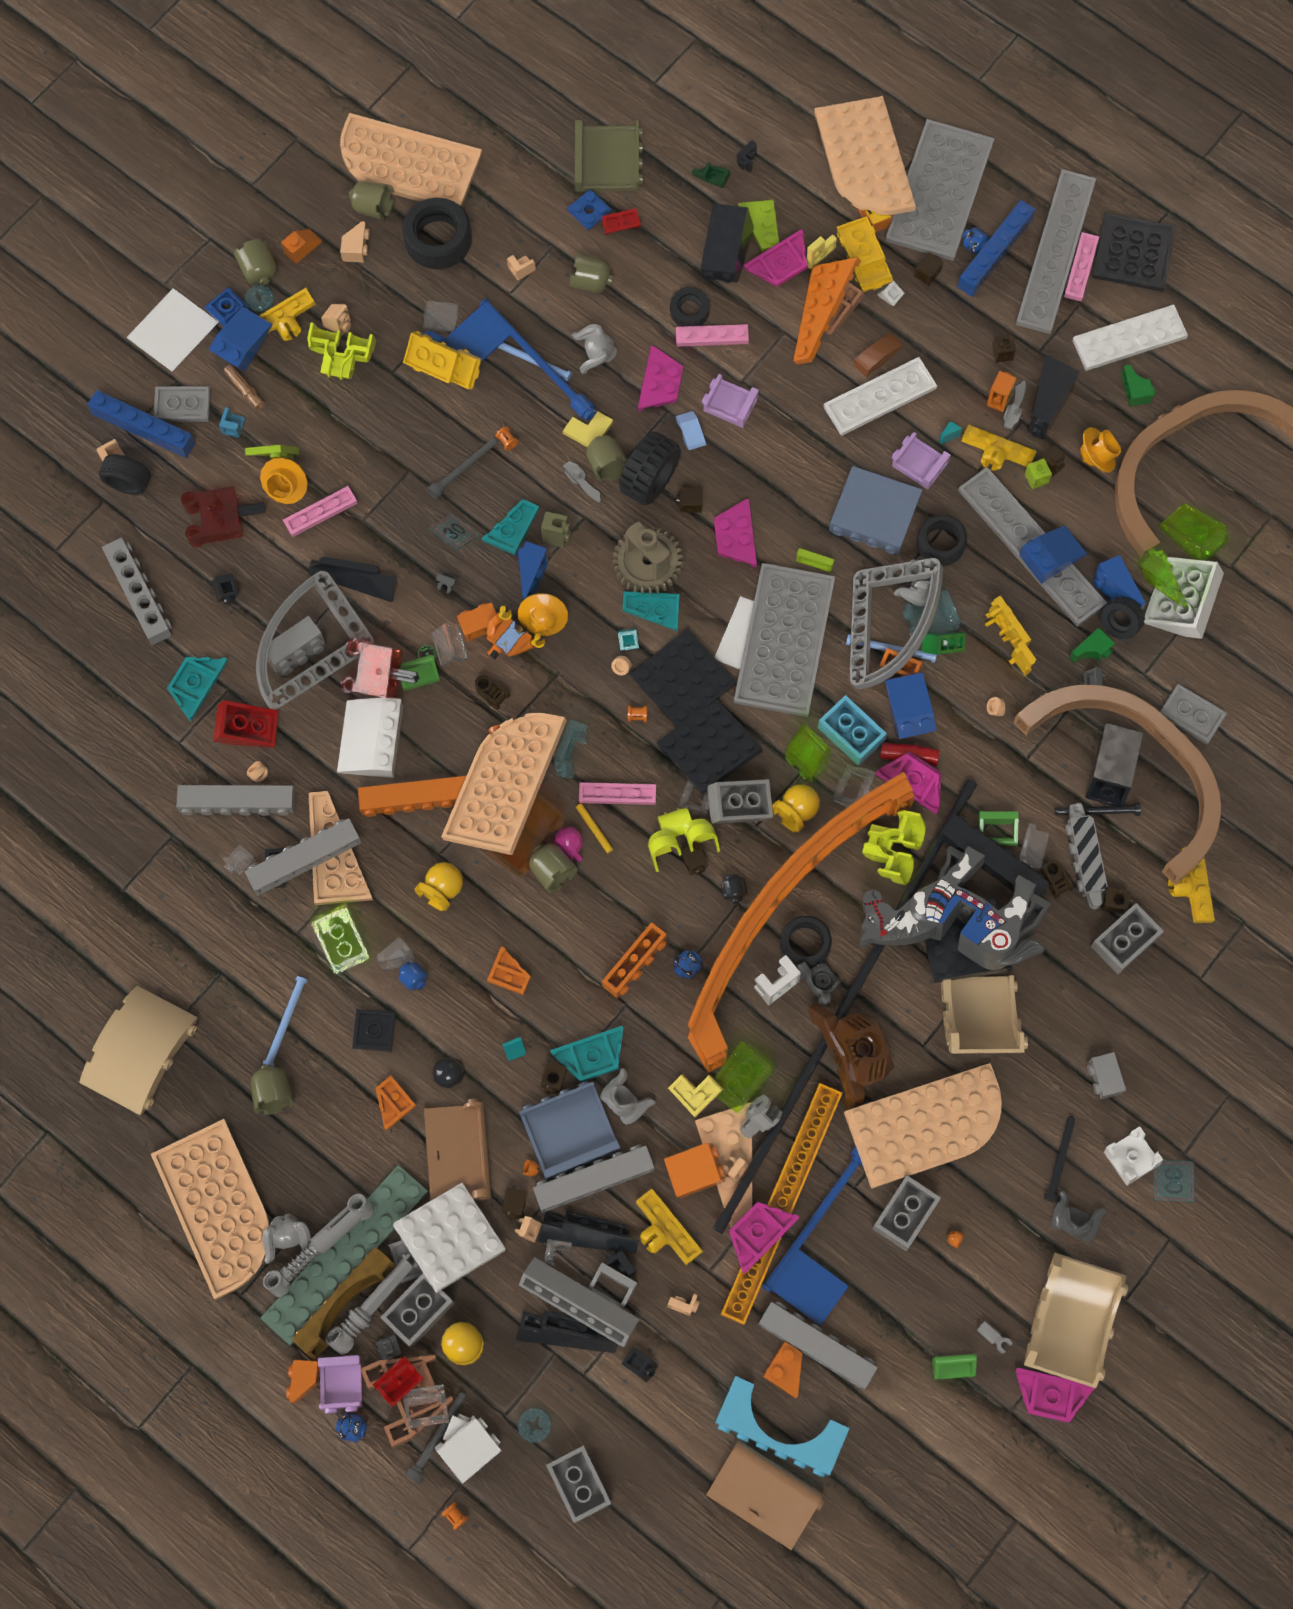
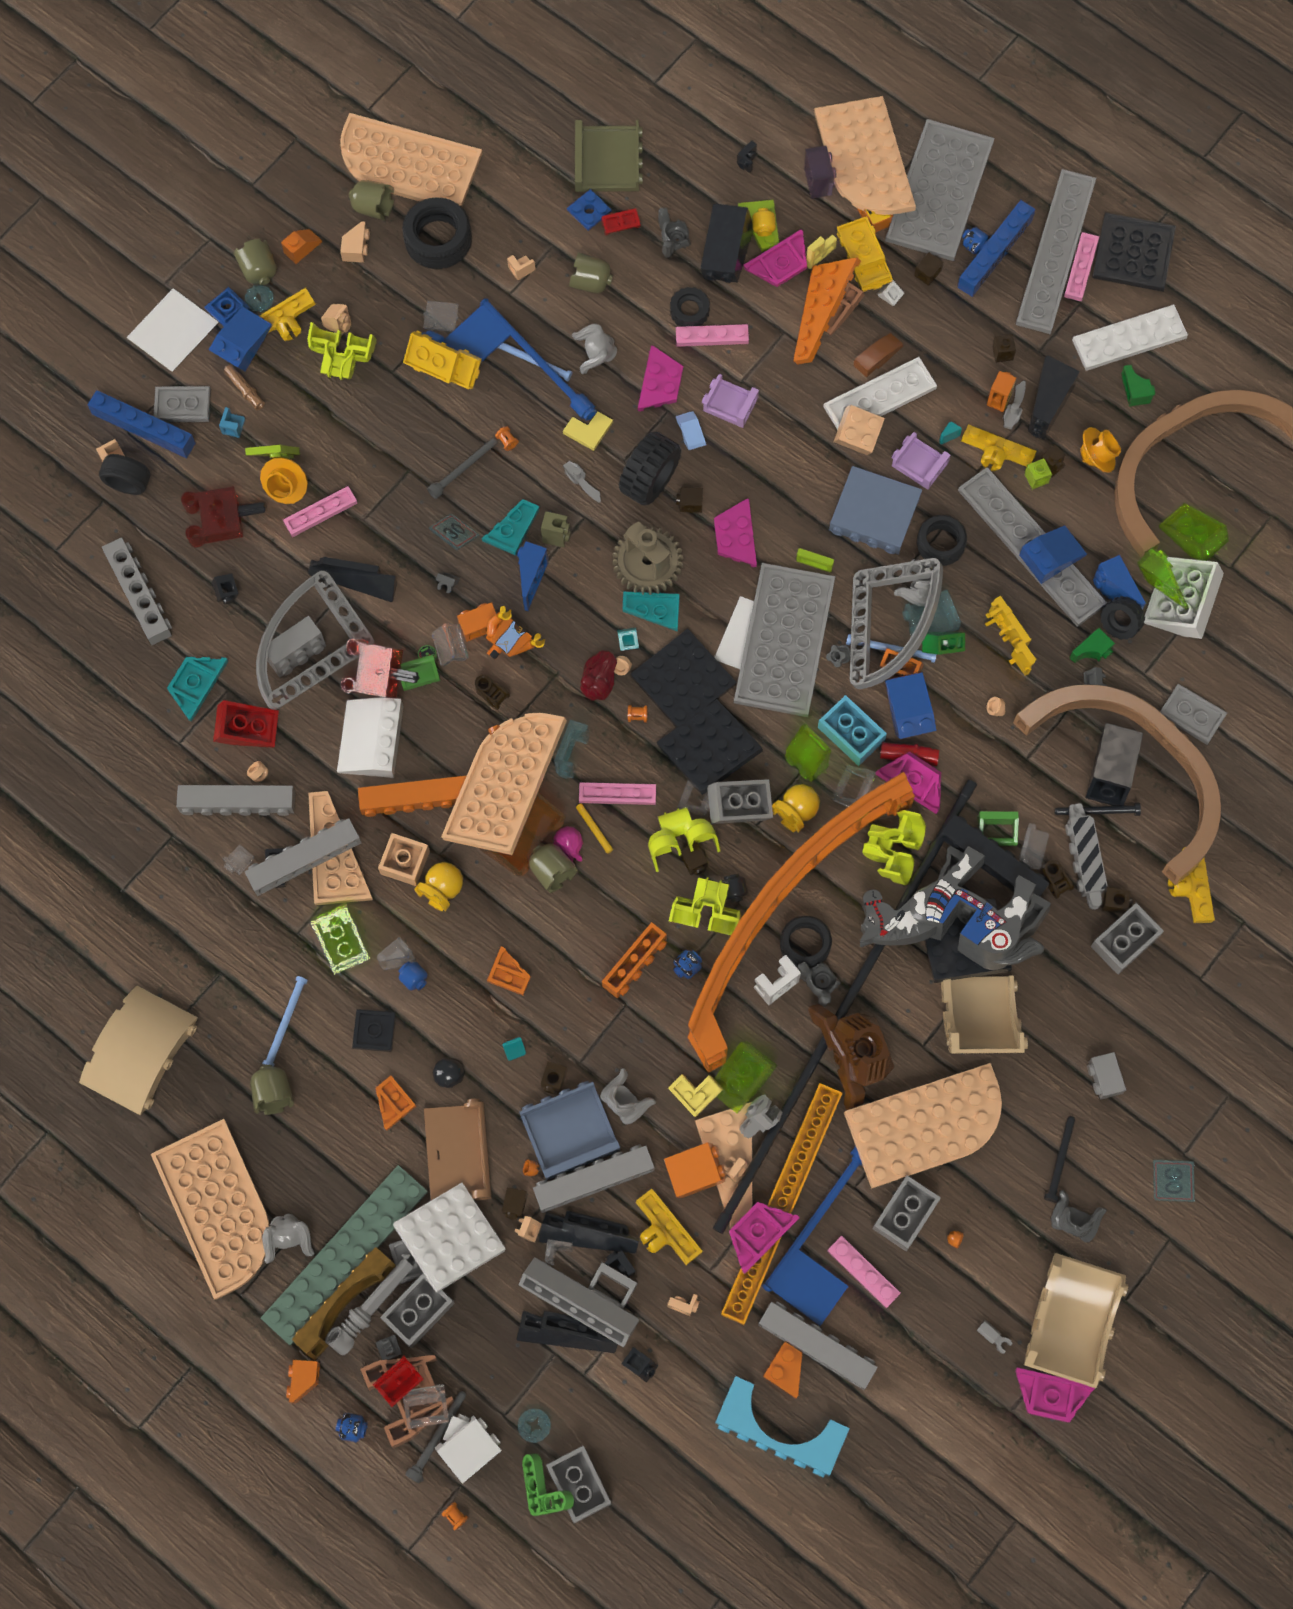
(279, 1281): light grey piece -> none
(340, 1383): lavender panel -> none
(404, 859): none -> light nougat brick
(462, 1343): yellow tile -> none
(538, 1498): none -> bright green beam
(543, 614): light orange helmet -> none
(592, 1055): teal wing -> none
(598, 676): none -> dark red hair
(606, 458): olive cylinder -> none
(671, 232): none -> dark grey hair
(710, 894): none -> neon yellow piece
(713, 175): dark green slope -> none
(763, 222): none -> yellow head
(777, 1496): medium nougat door -> none
(819, 171): none -> clear purple brick
(839, 655): none -> dark grey brick
(859, 430): none -> light nougat brick
(863, 1272): none -> bright pink plate
(954, 1366): bright green tile -> none
(1132, 1156): white panel -> none

